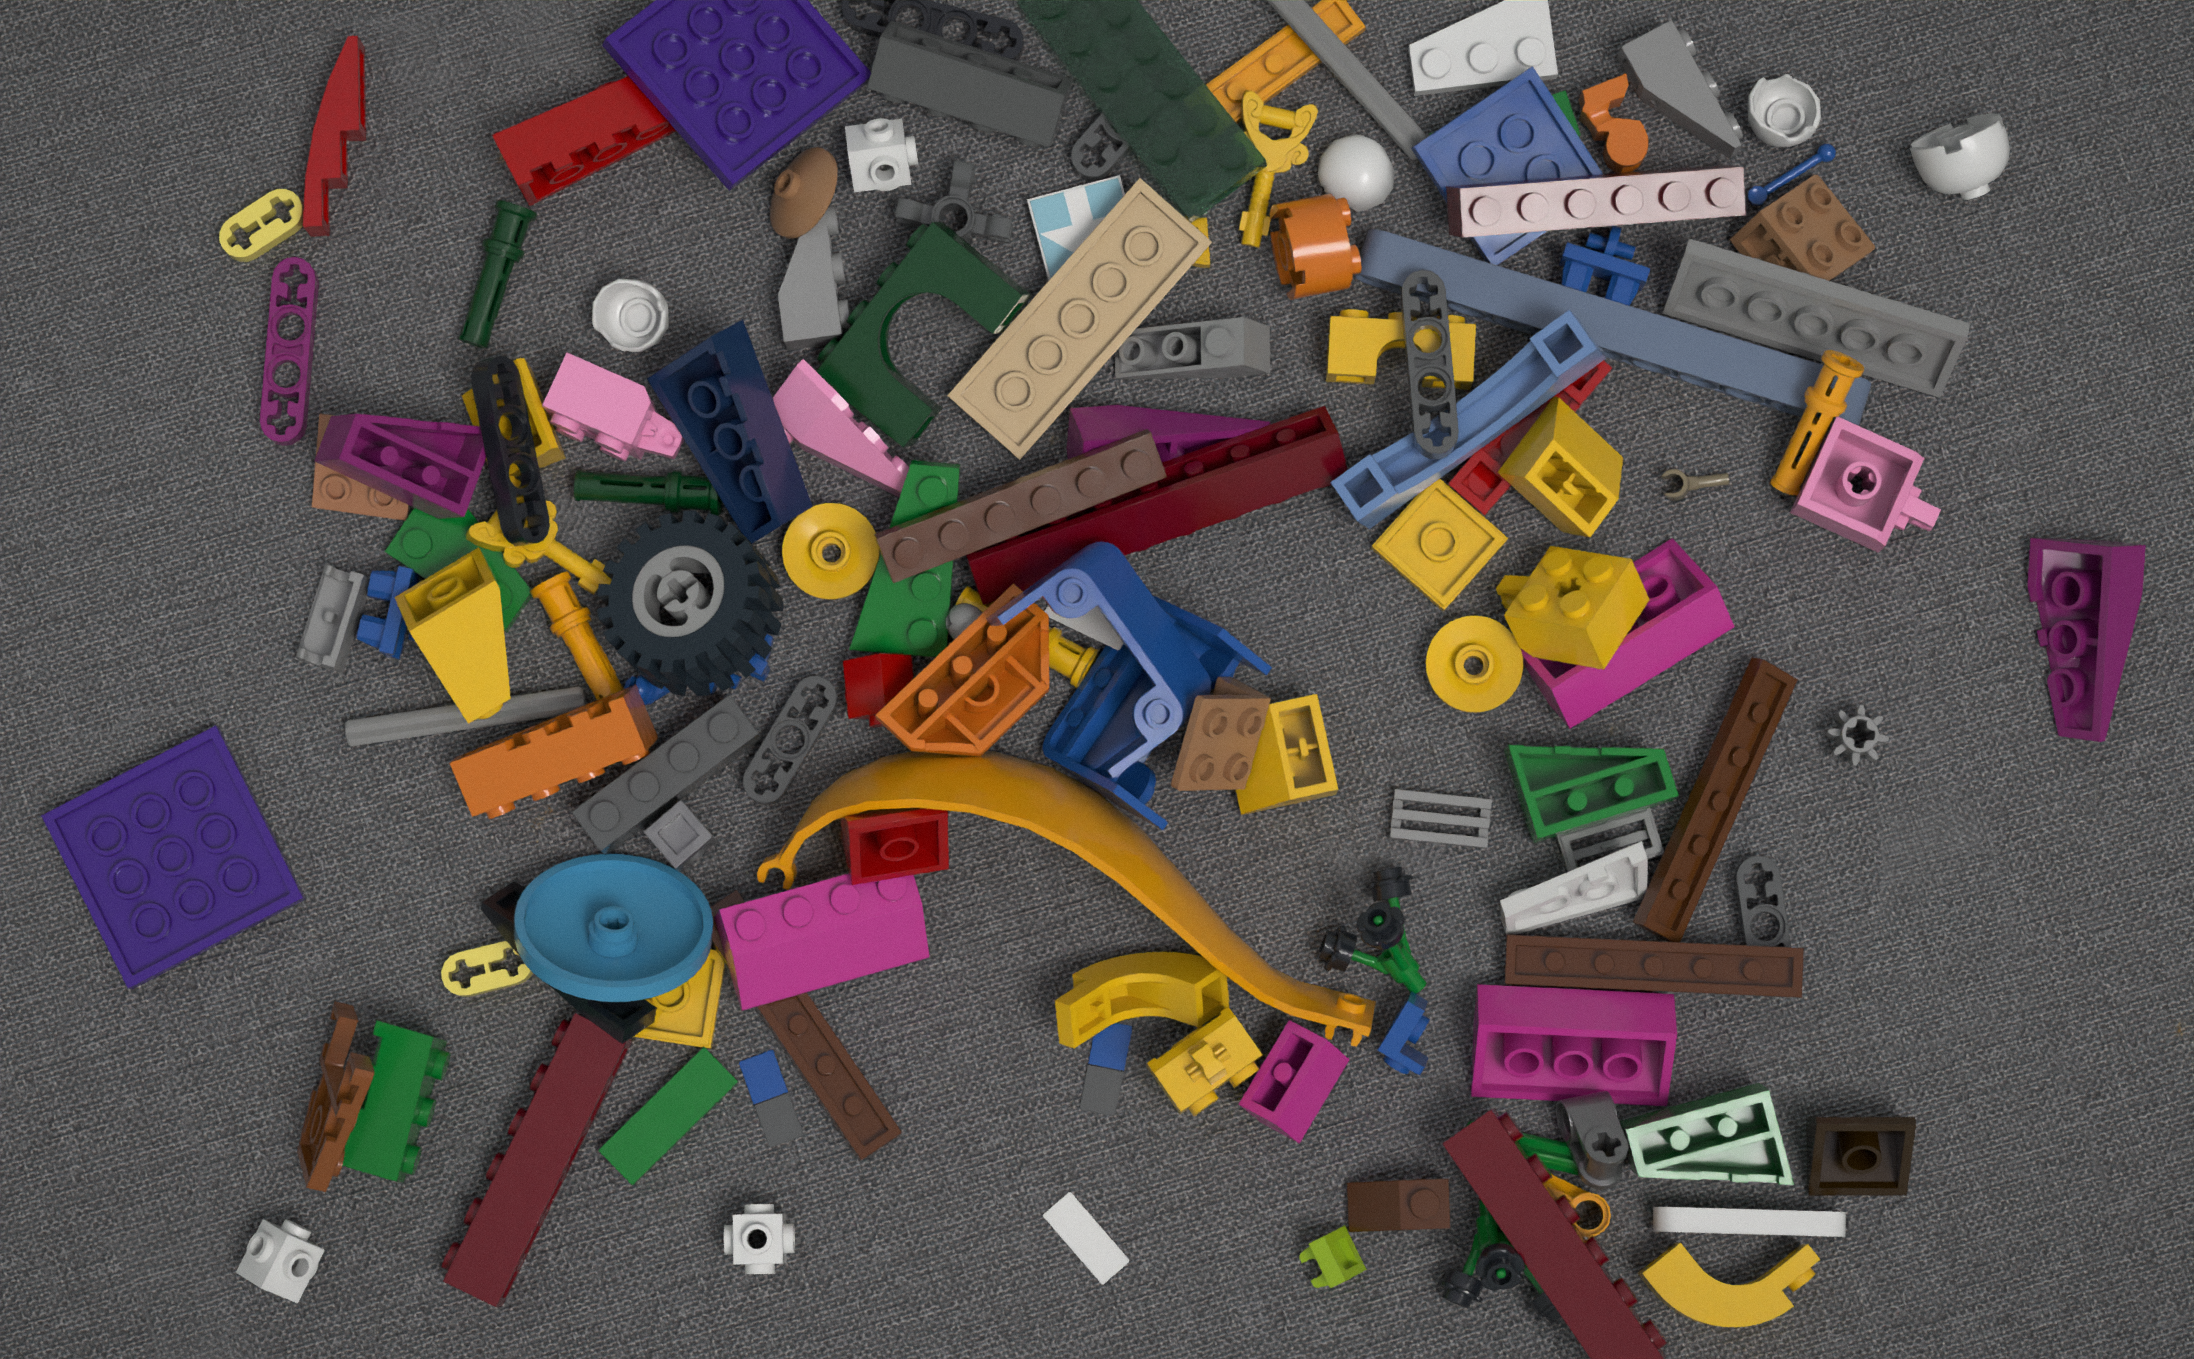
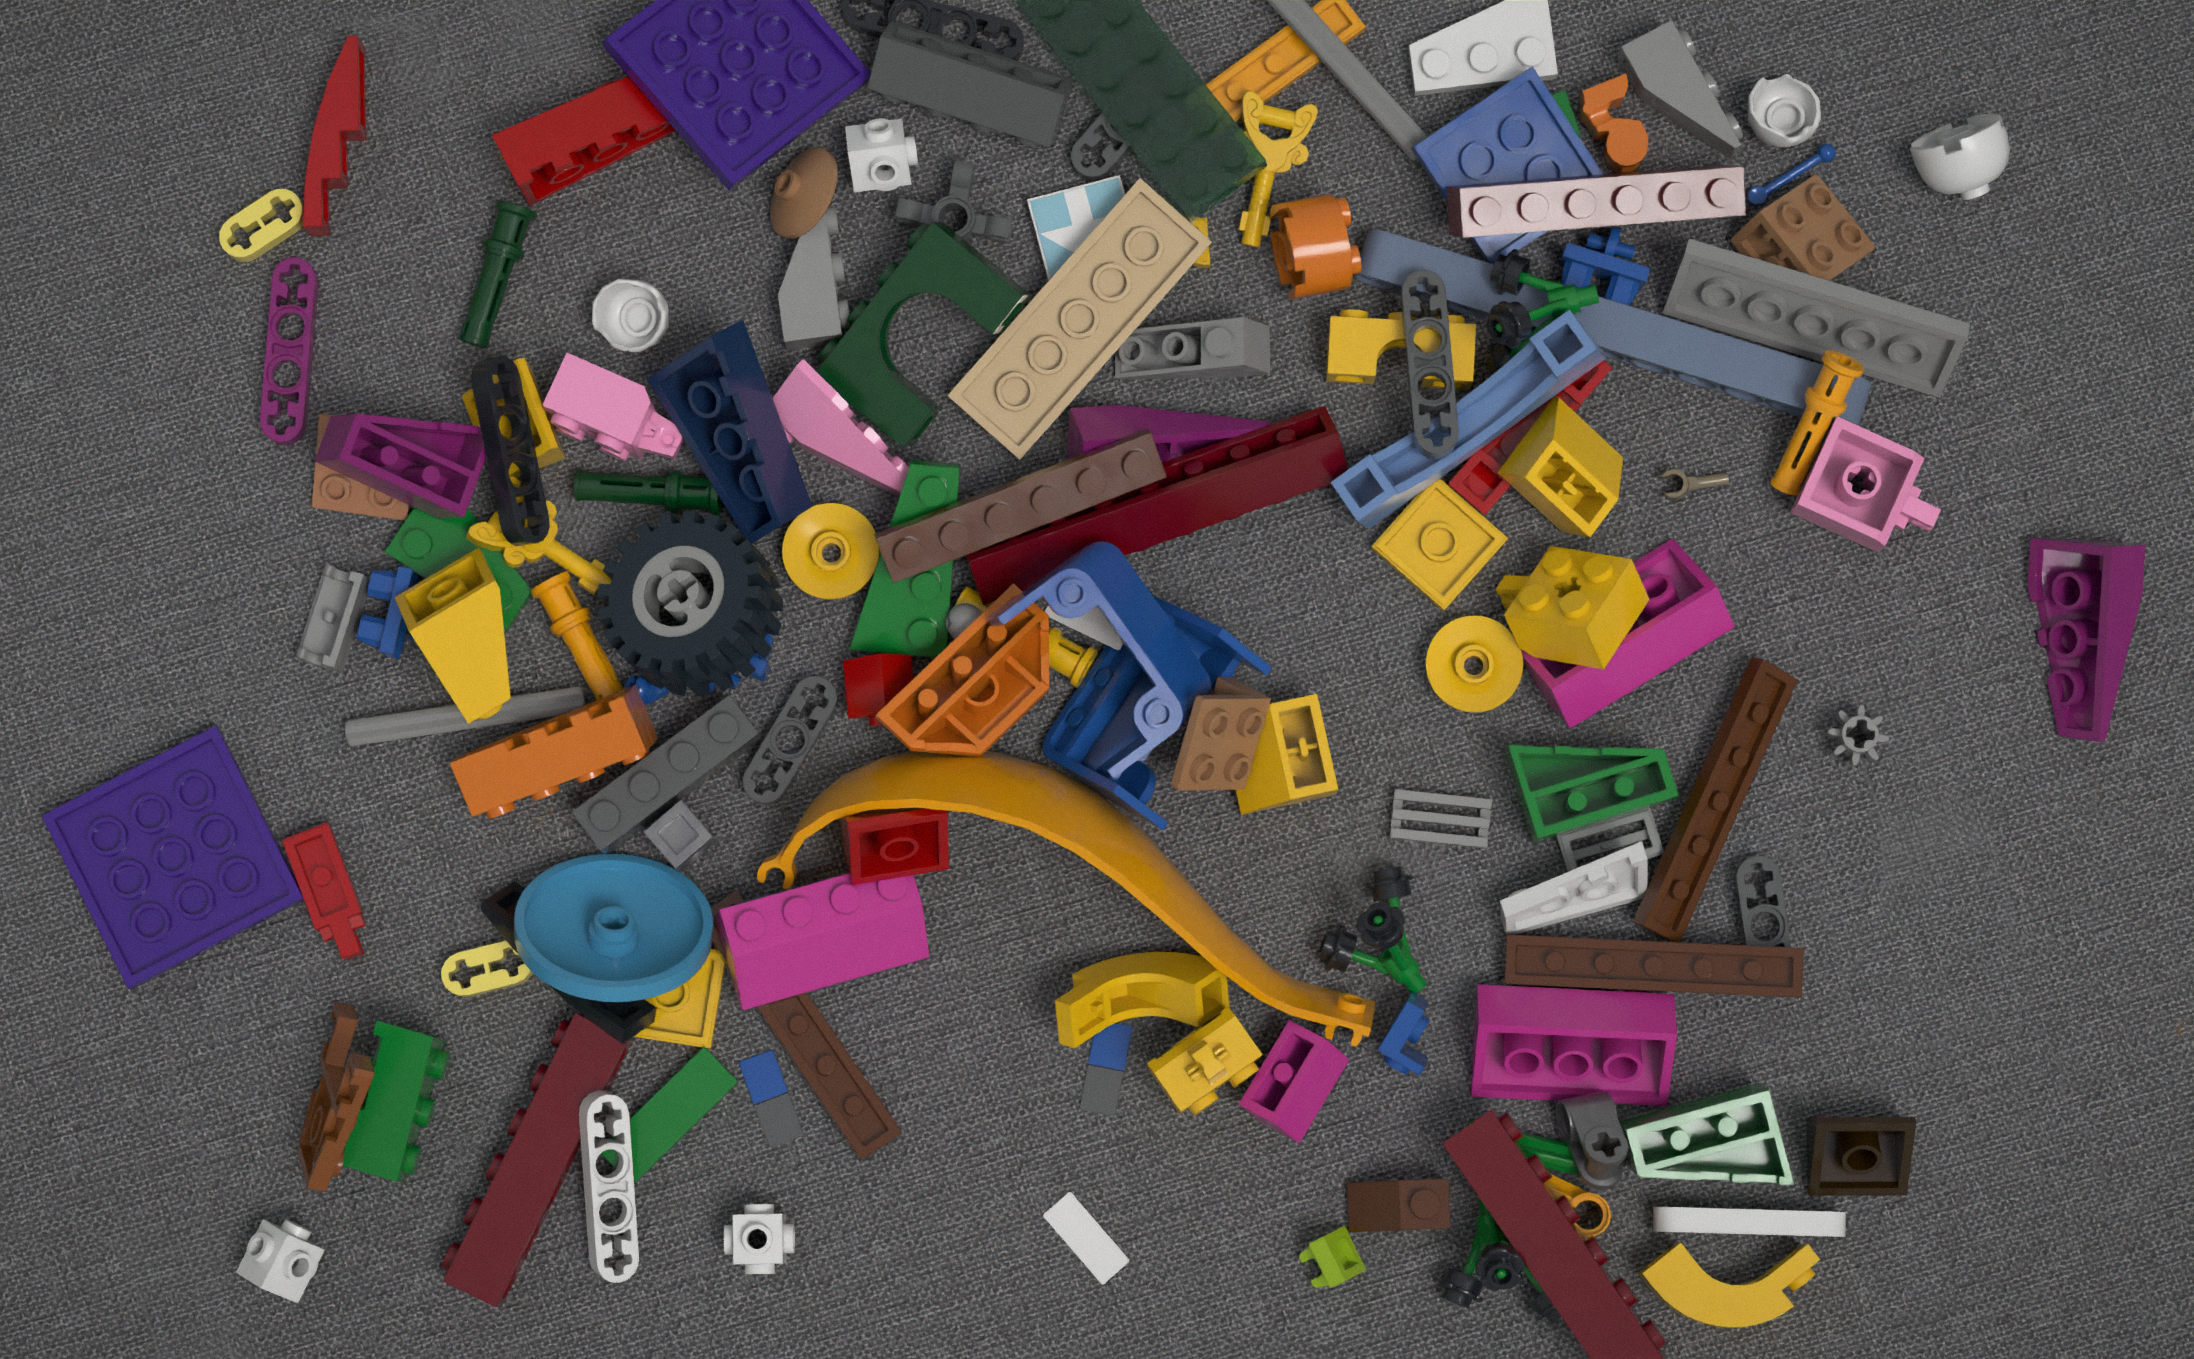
(327, 887): none -> red hinge
(615, 1185): none -> white beam
(1356, 170): white hair -> none
(1511, 321): none -> black plant

